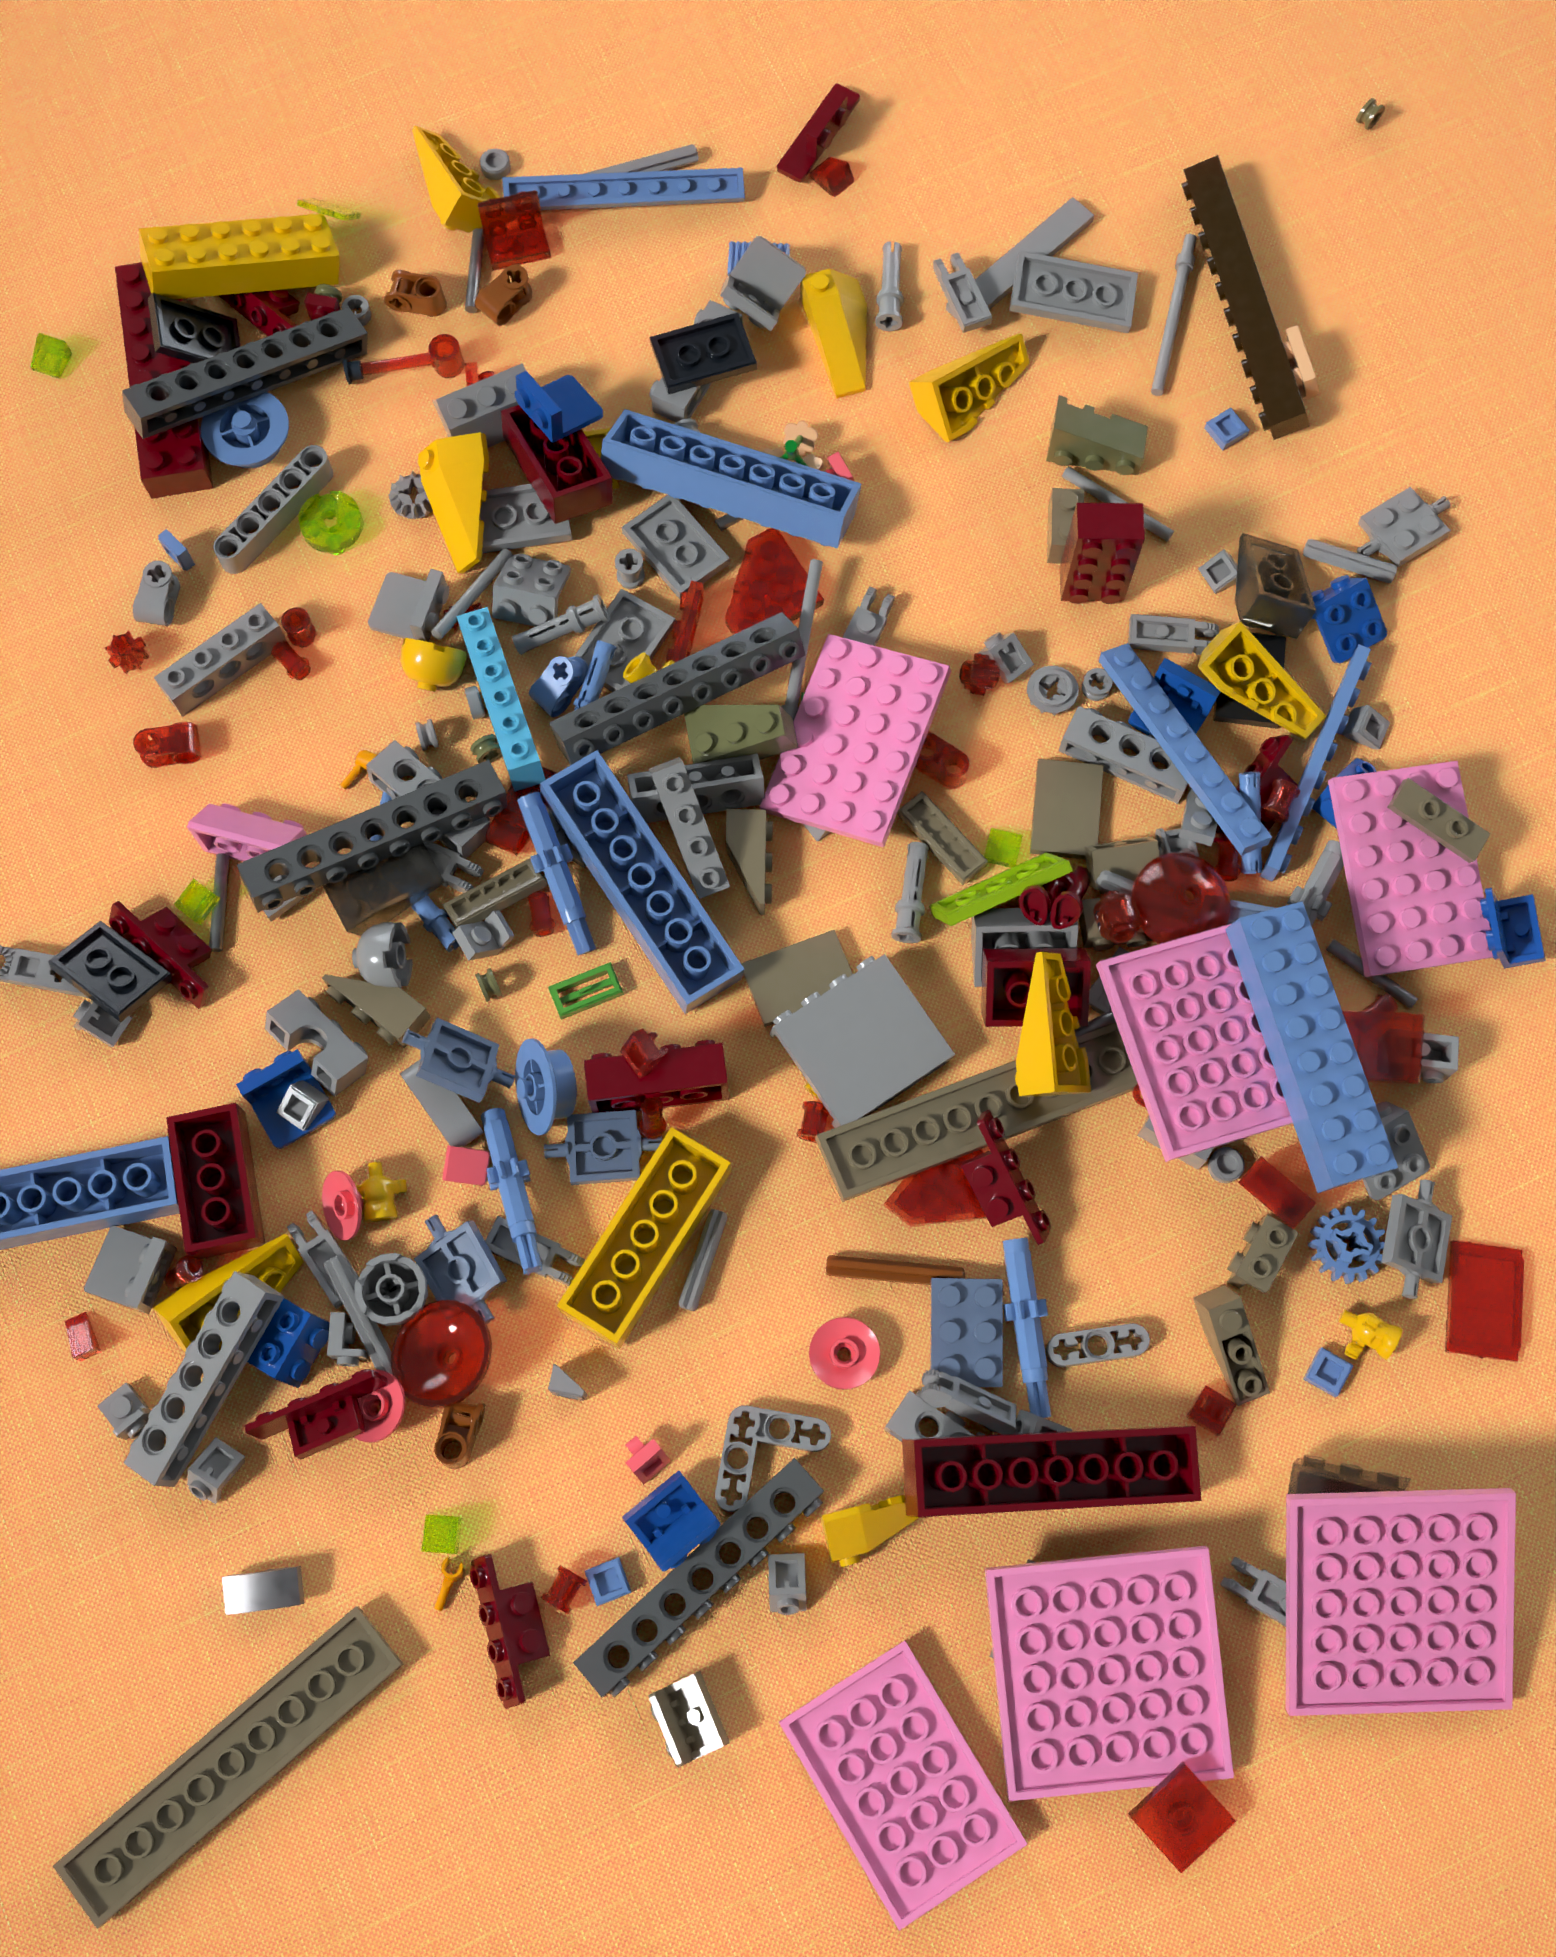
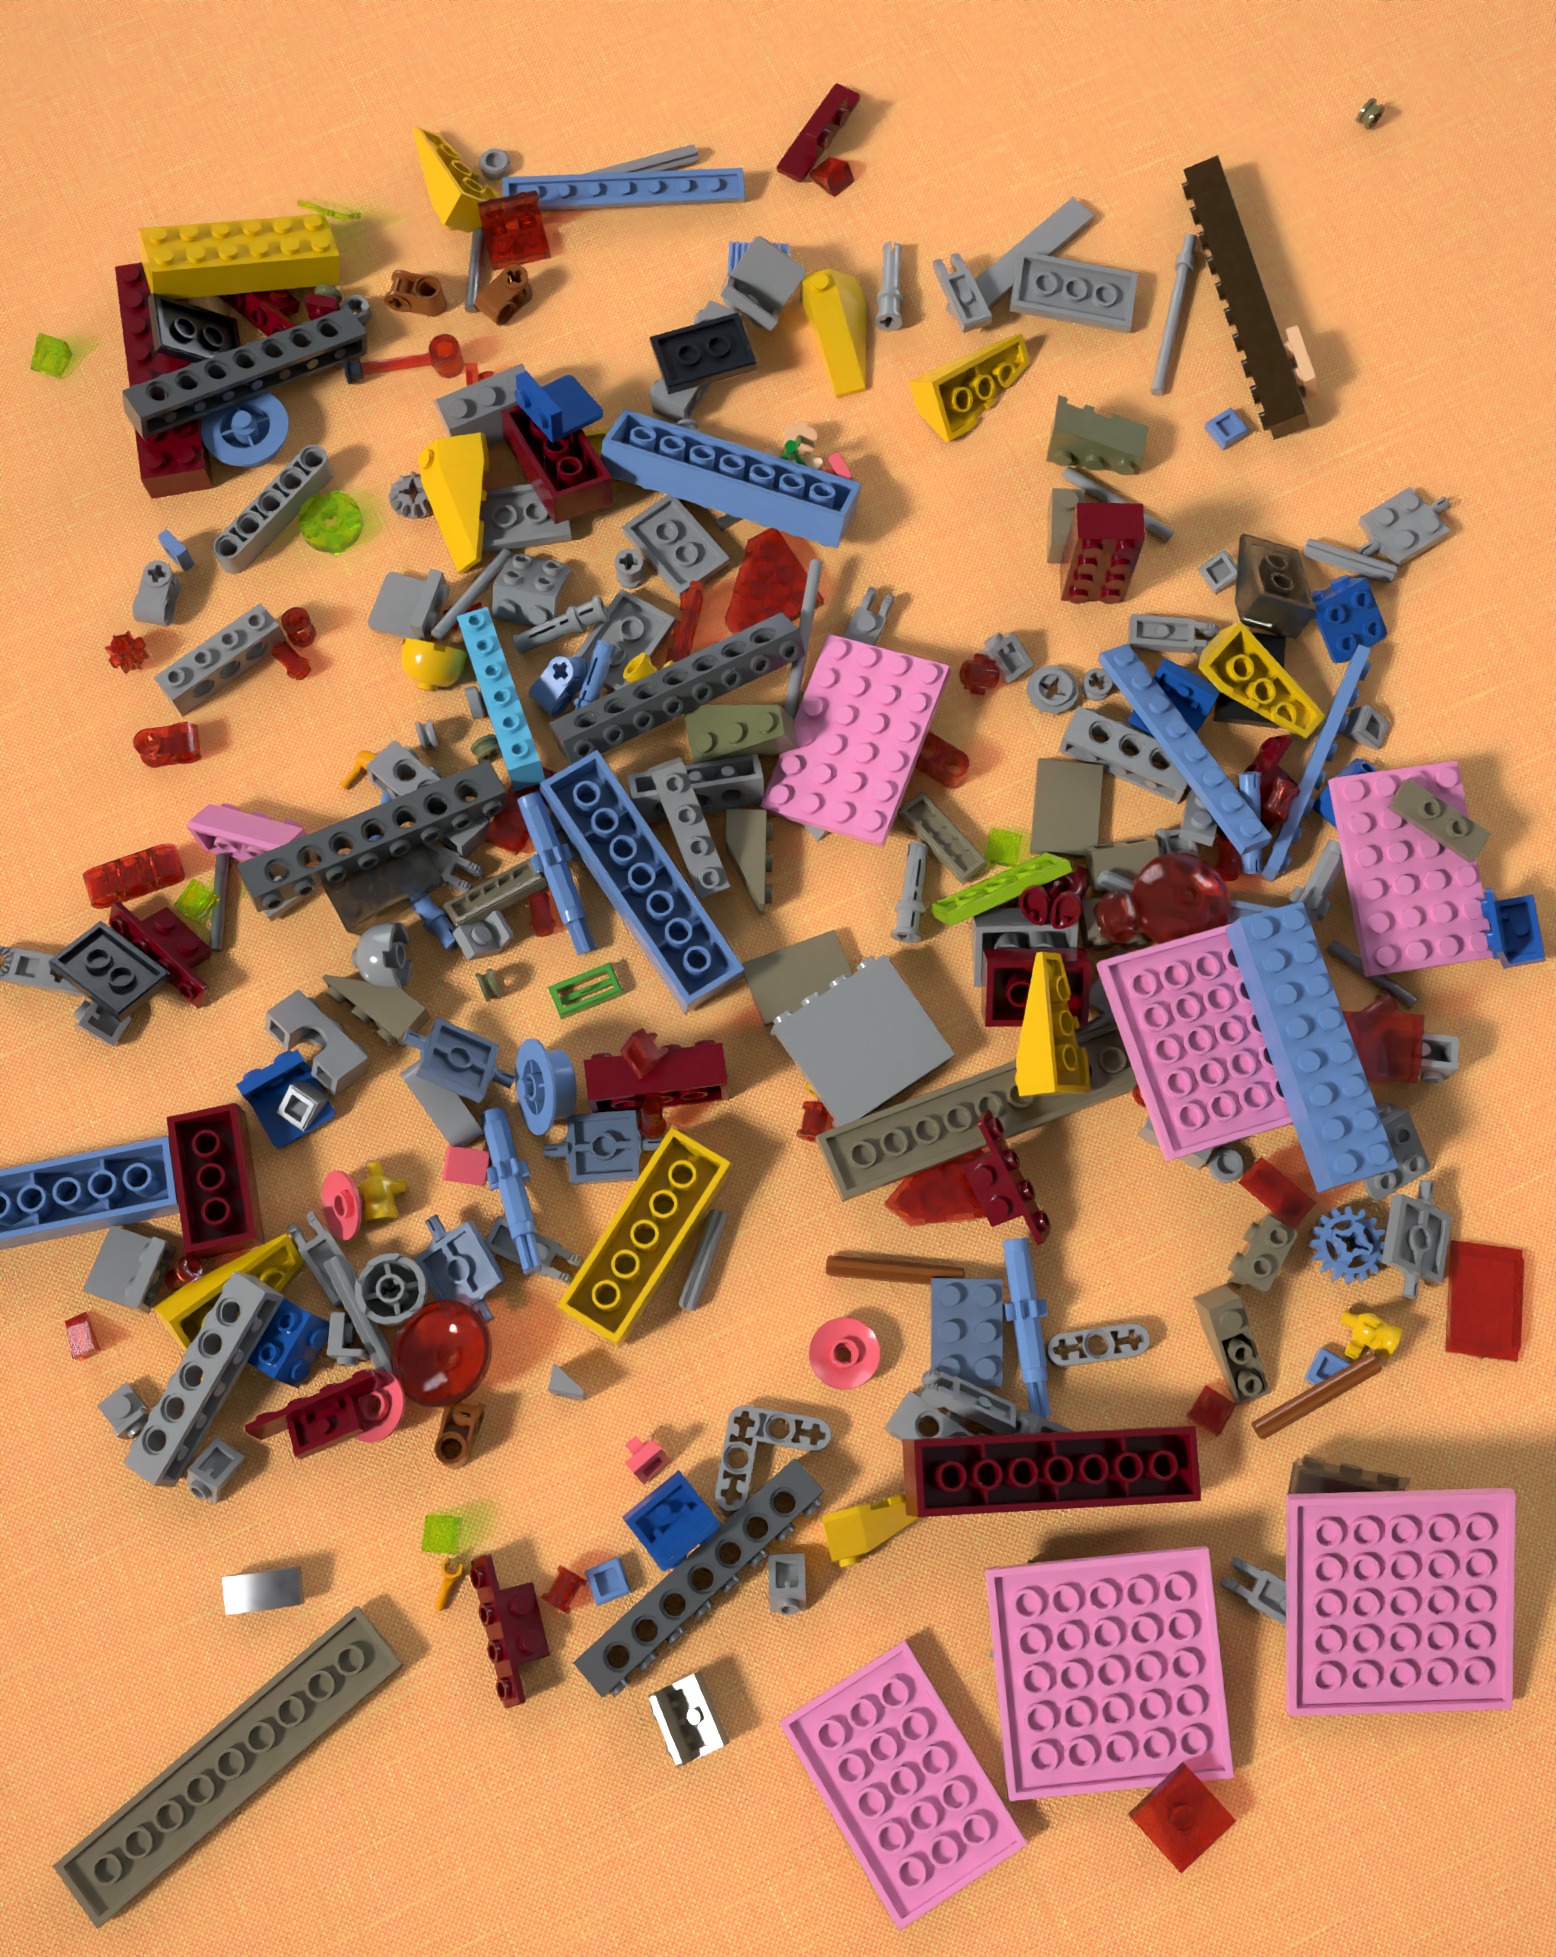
(133, 875): none -> clear red beam
(1317, 1396): none -> dark orange axle

